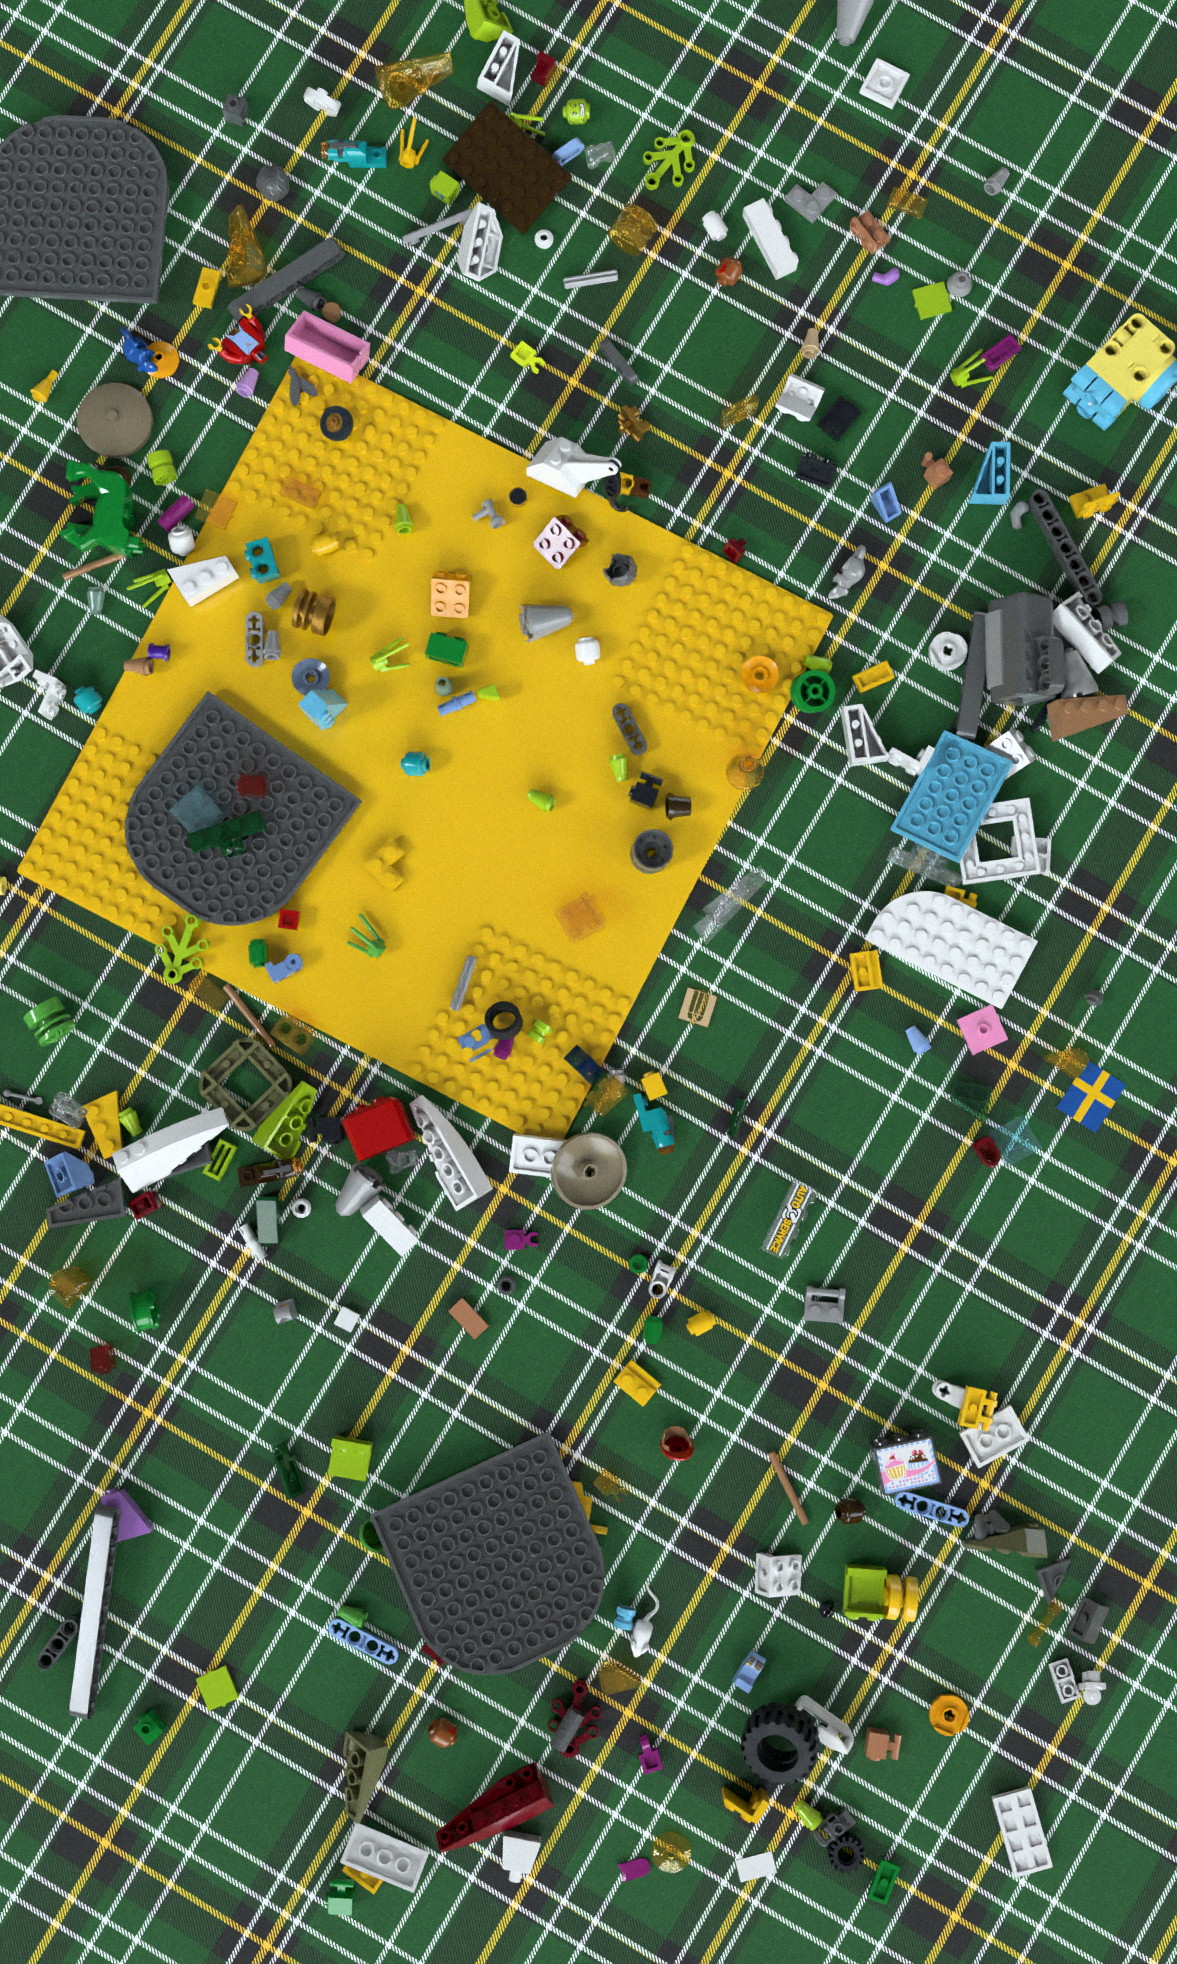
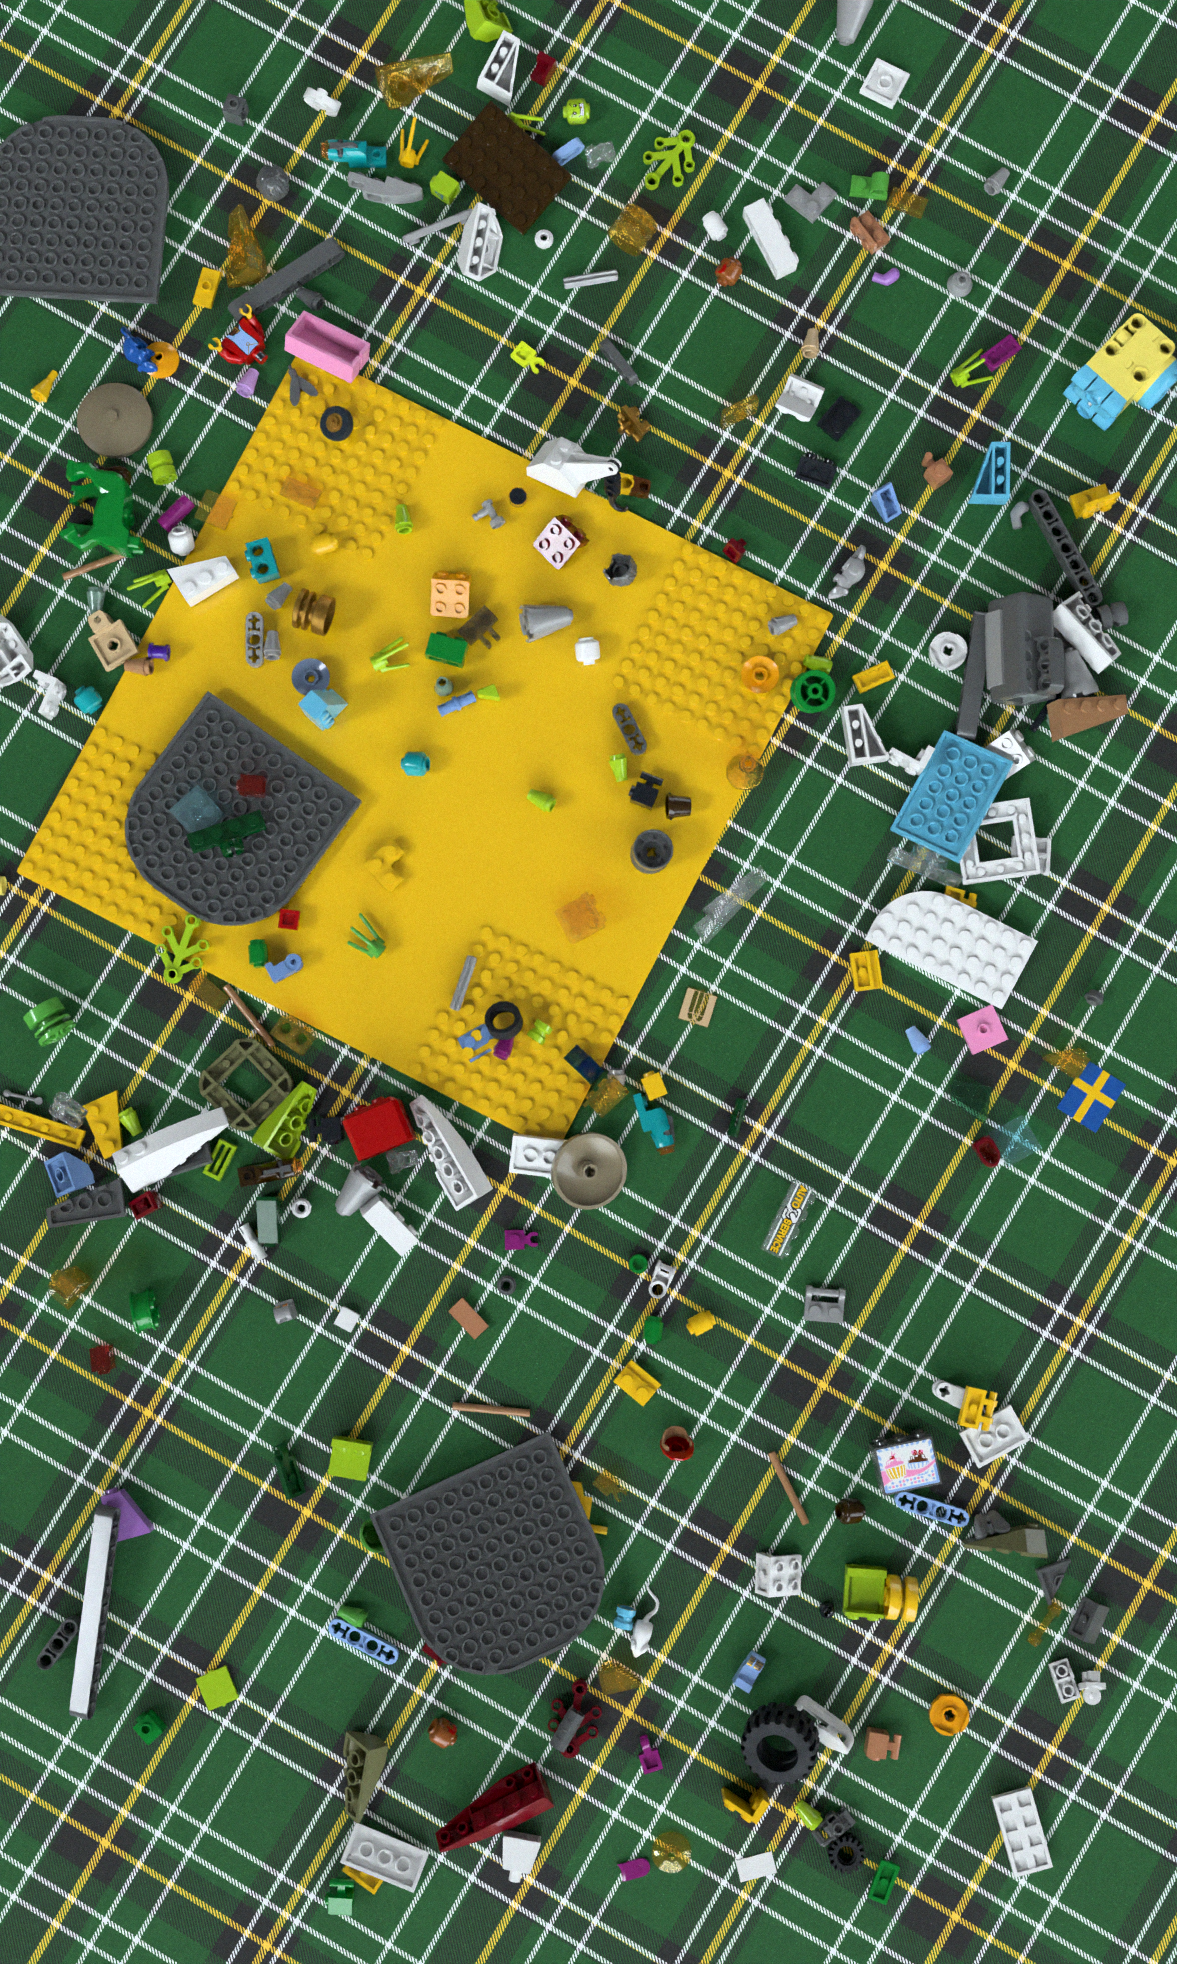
(105, 633): none -> tan plate
(331, 312): medium nougat tile -> none
(391, 192): none -> light grey slope
(477, 626): none -> clear smoke hinge
(491, 1409): none -> medium nougat bar
(780, 624): none -> light grey cone
(870, 187): none -> bright green plate
(932, 300): lime piece -> none

